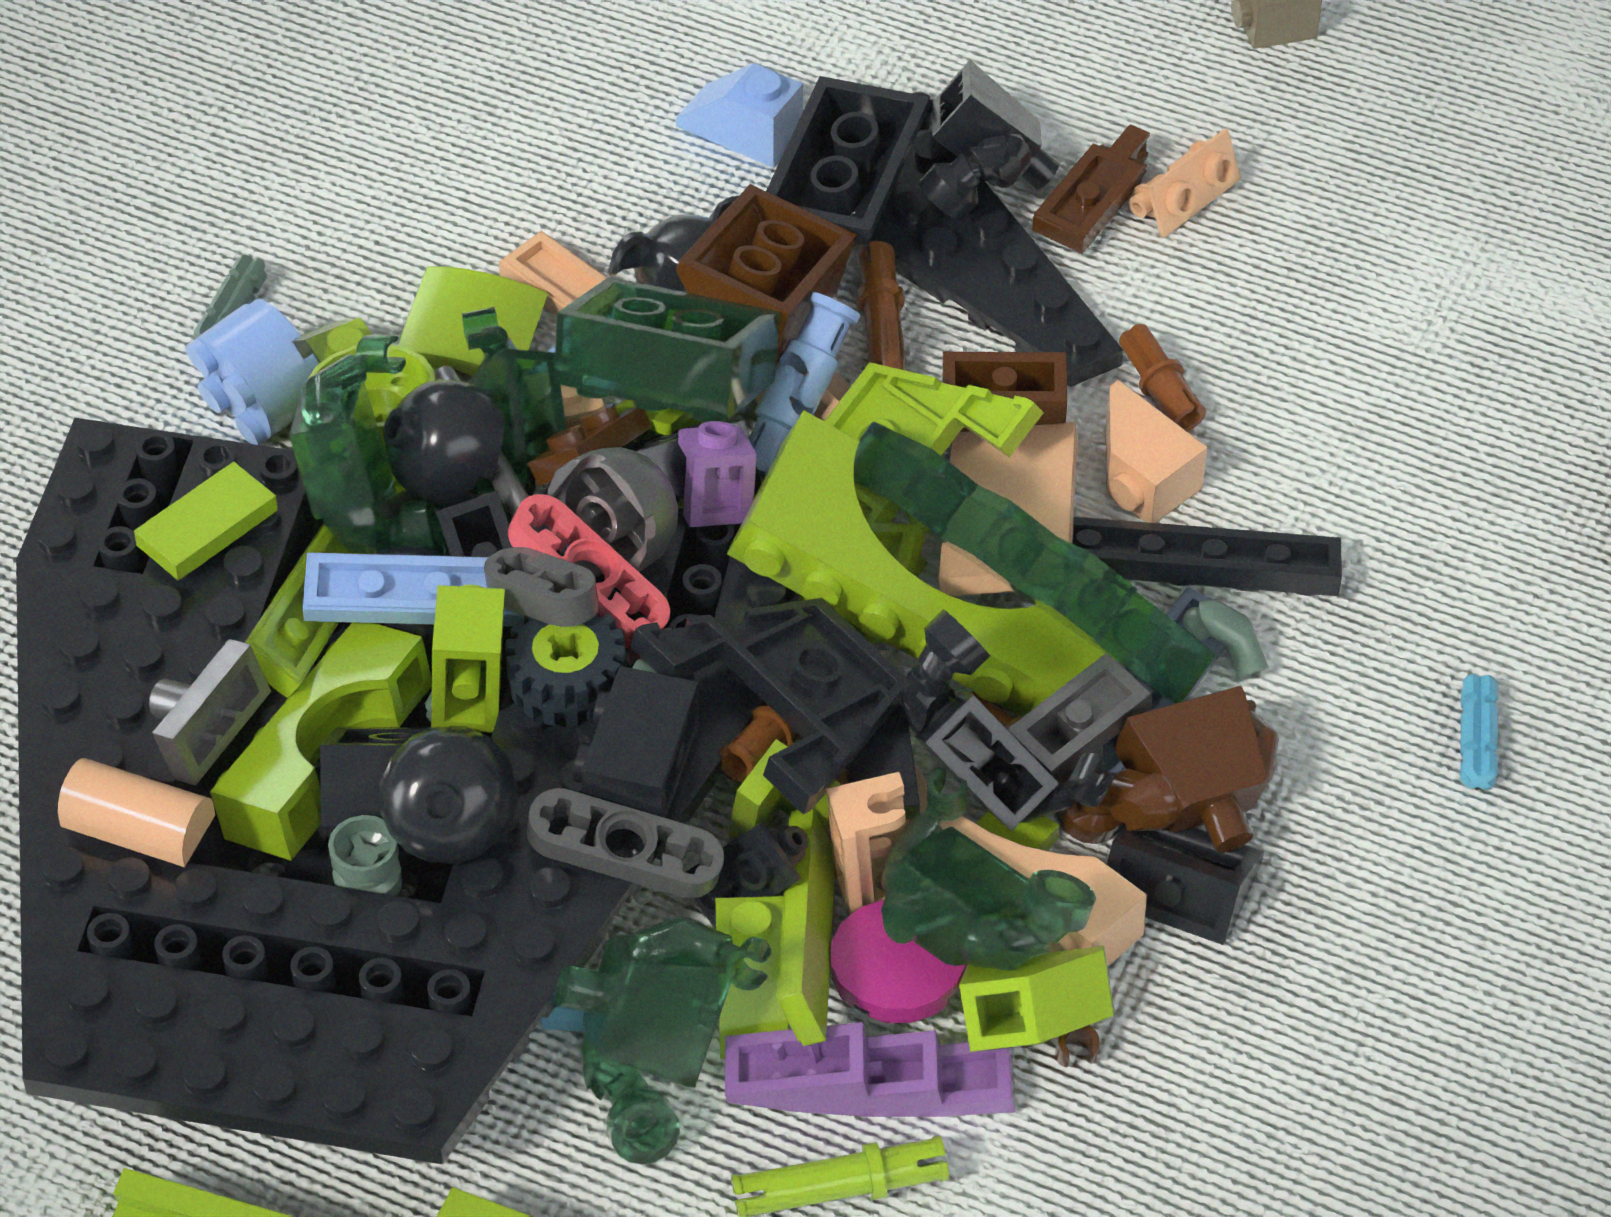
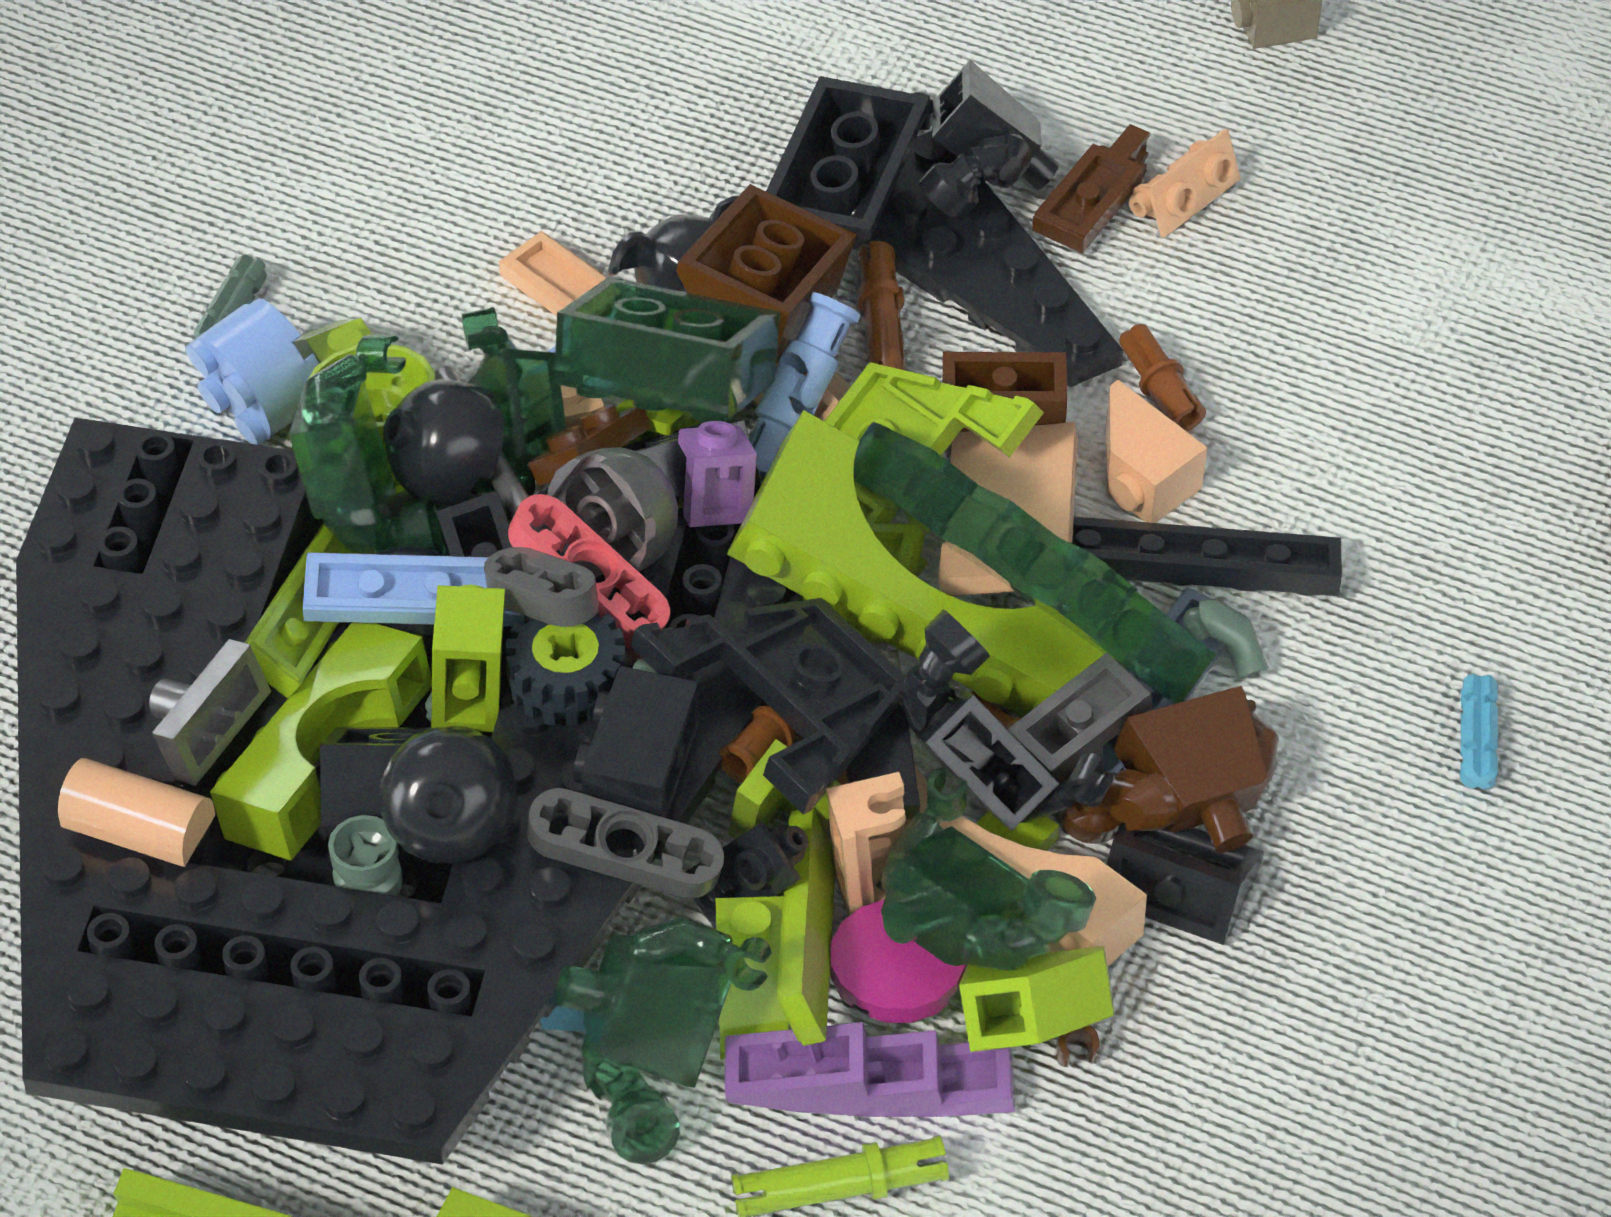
(205, 520): lime tile -> none
(445, 292): lime slope -> none
(747, 112): light blue slope -> none

